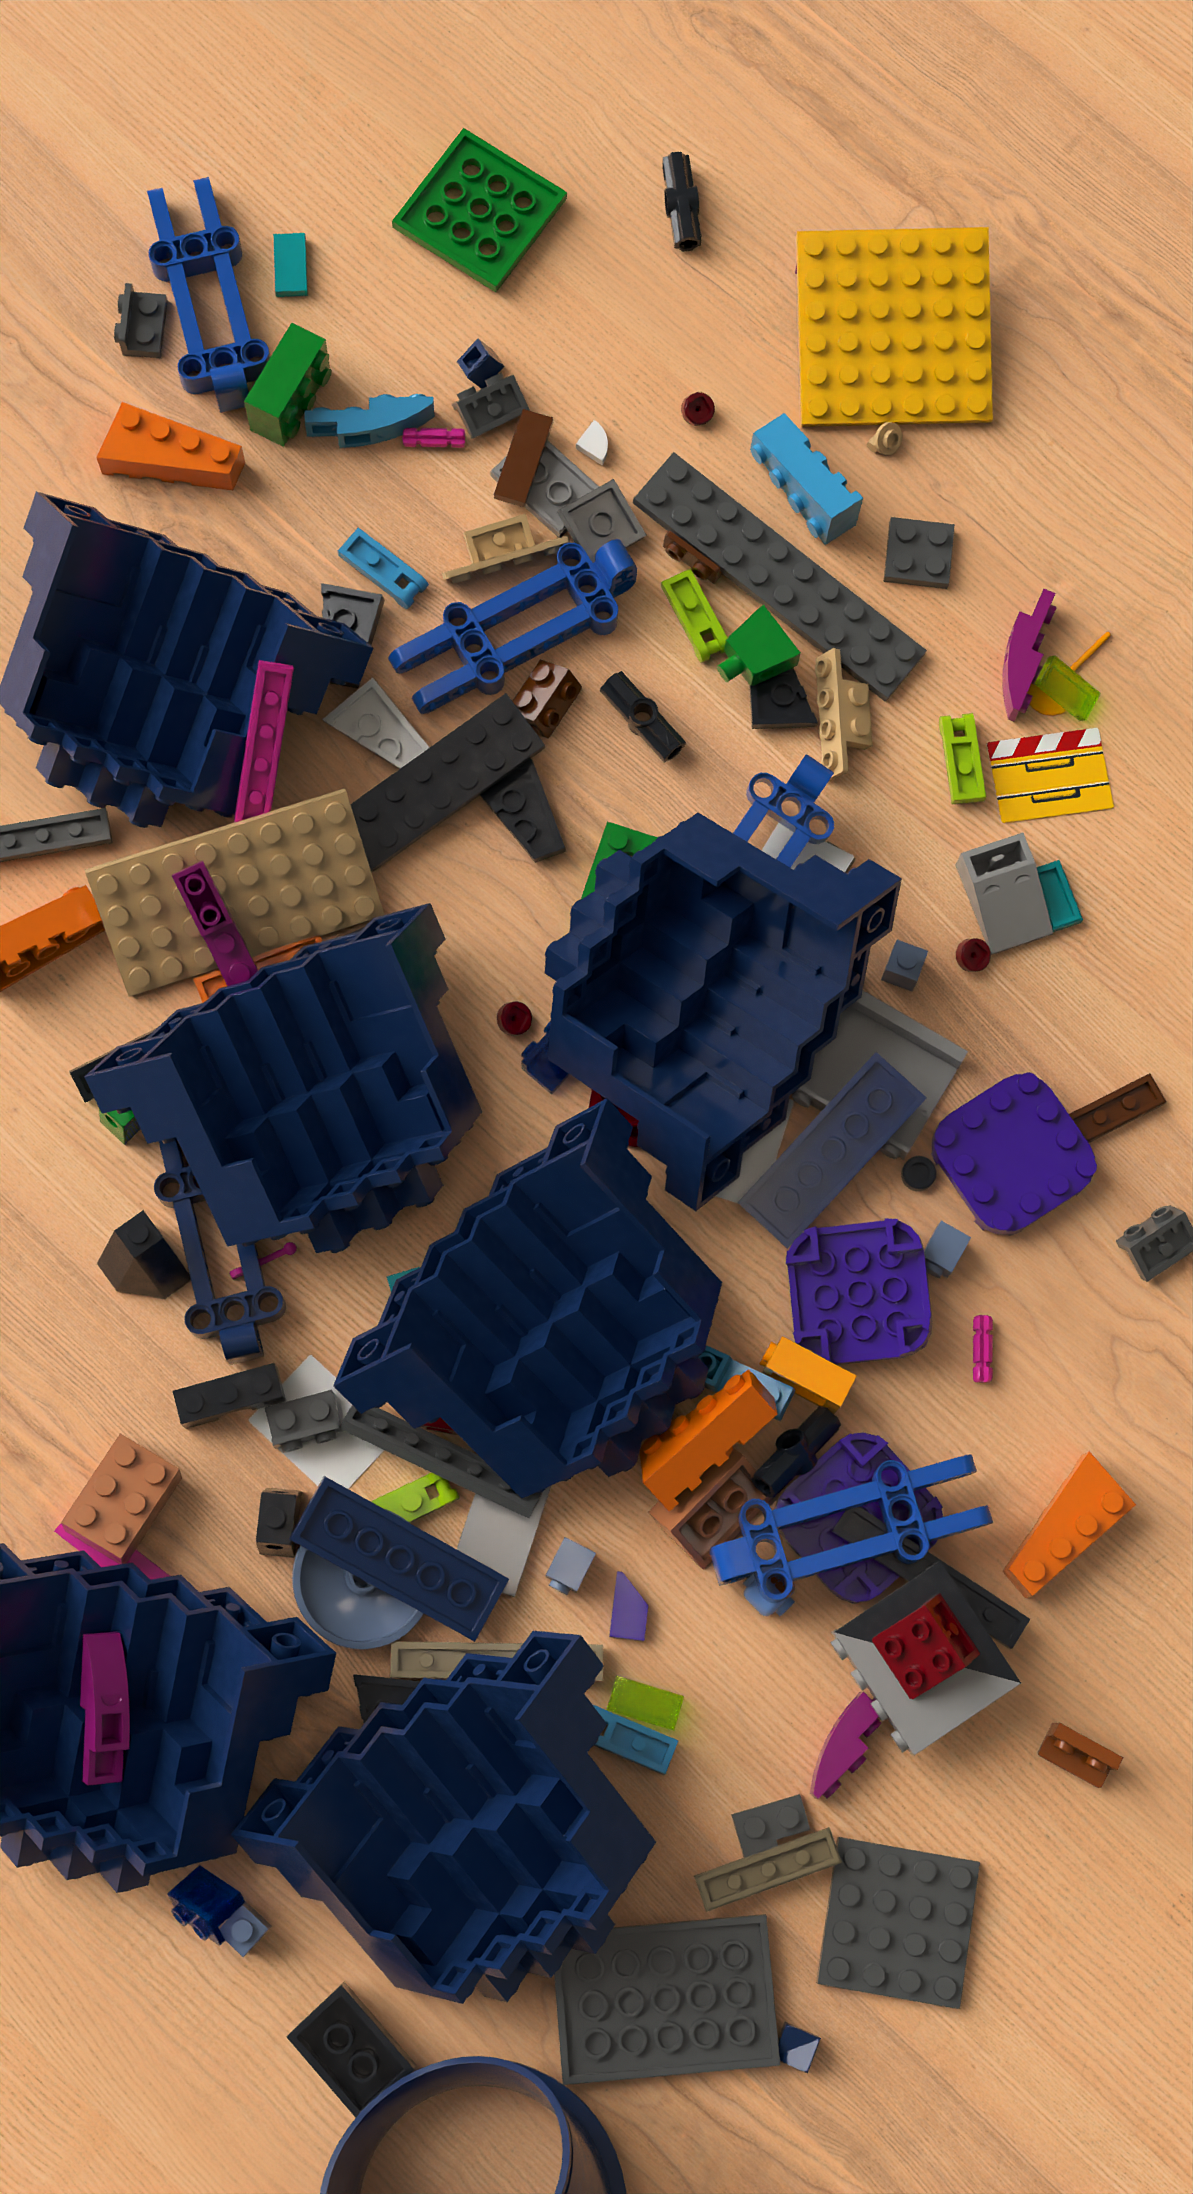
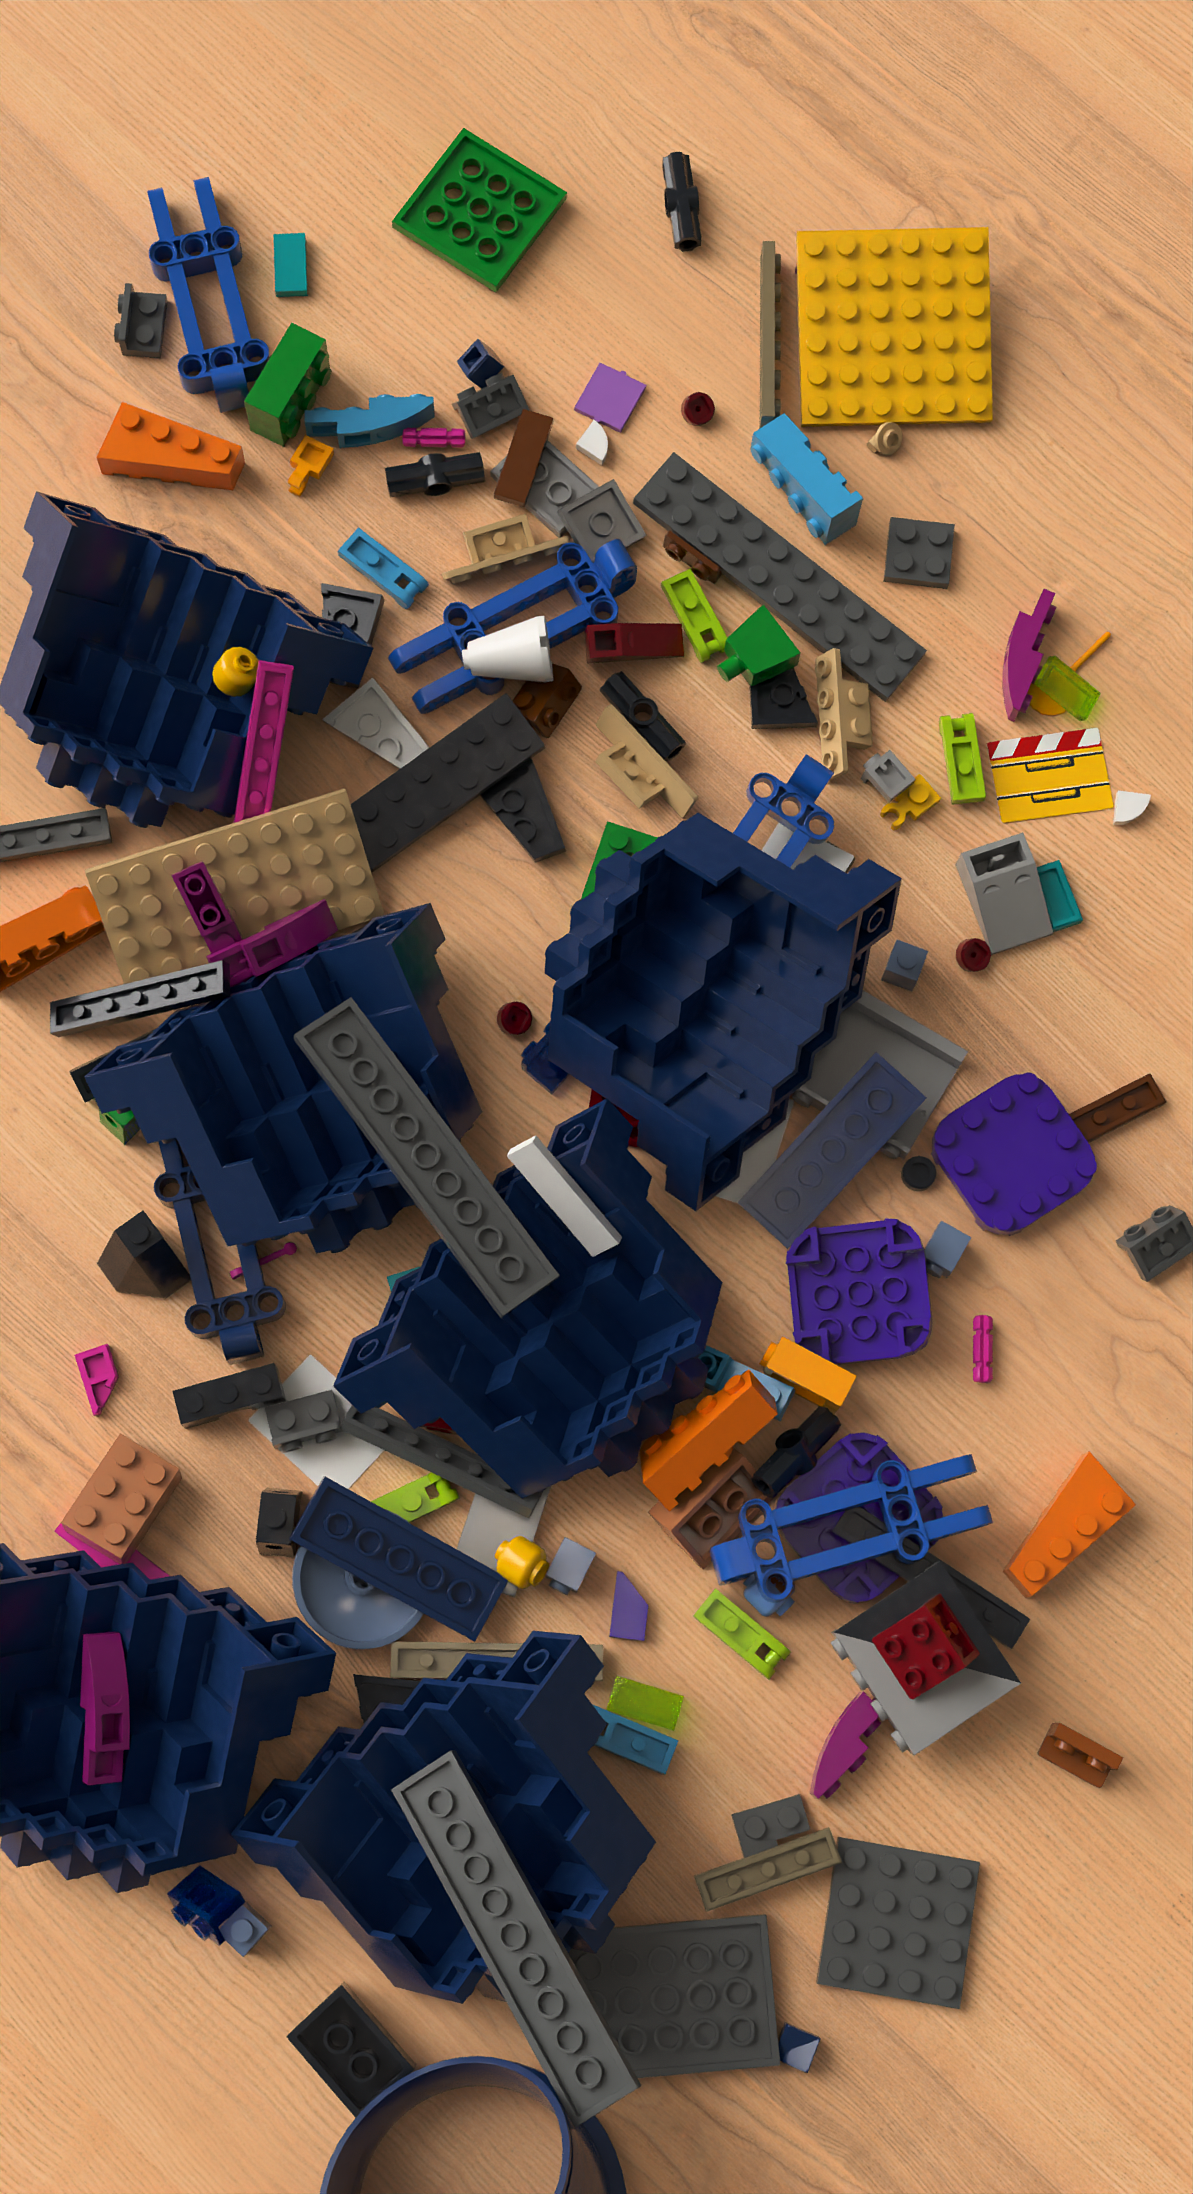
(98, 1375): none -> dark pink tile
(140, 999): none -> plate
(236, 671): none -> yellow head
(278, 942): none -> magenta slope
(308, 460): none -> light orange plate
(426, 1157): none -> dark grey plate
(435, 474): none -> black piece
(512, 653): none -> white cone
(516, 1939): none -> dark grey plate
(521, 1562): none -> yellow head
(564, 1196): none -> white tile
(610, 397): none -> medium lavender piece
(633, 641): none -> dark red slope
(638, 767): none -> tan bracket
(740, 1633): none -> lime plate
(769, 323): none -> dark tan plate
(887, 775): none -> light grey bracket
(913, 802): none -> yellow plate
(1129, 806): none -> white tile

